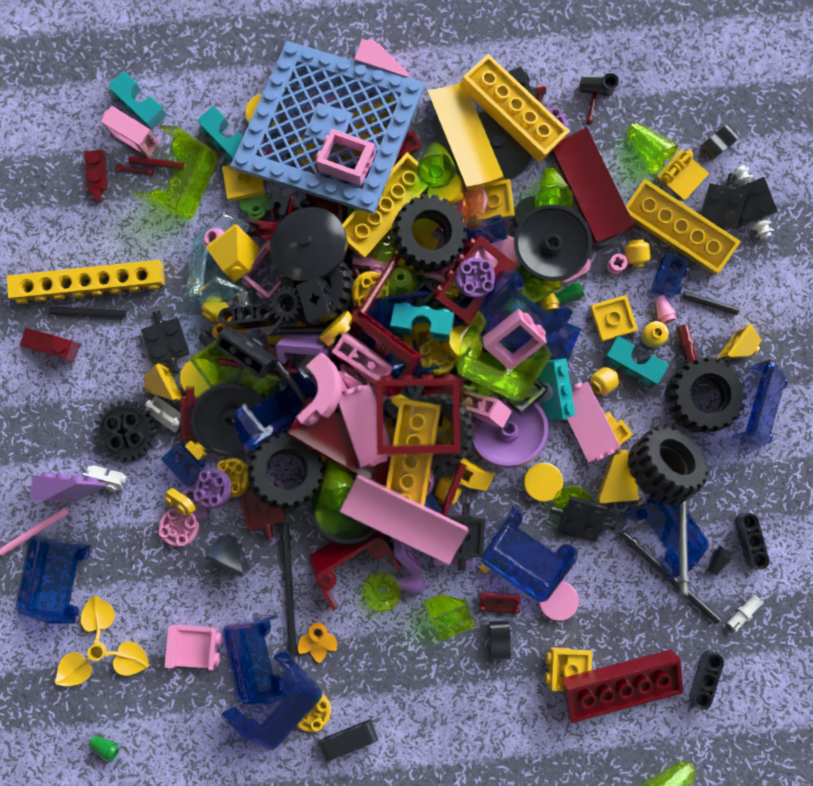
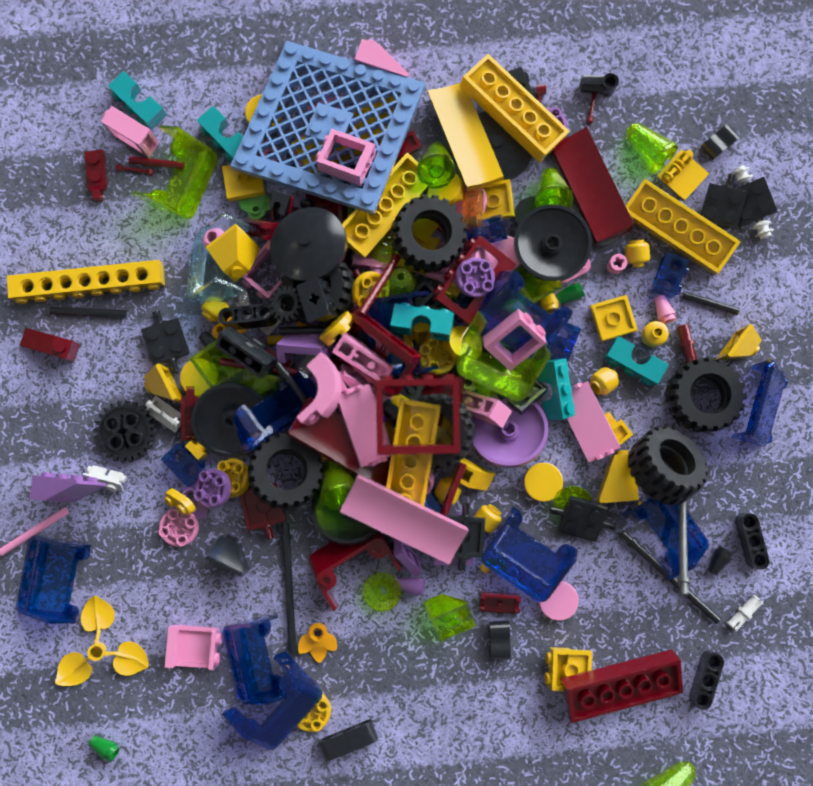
(492, 517): none -> yellow head

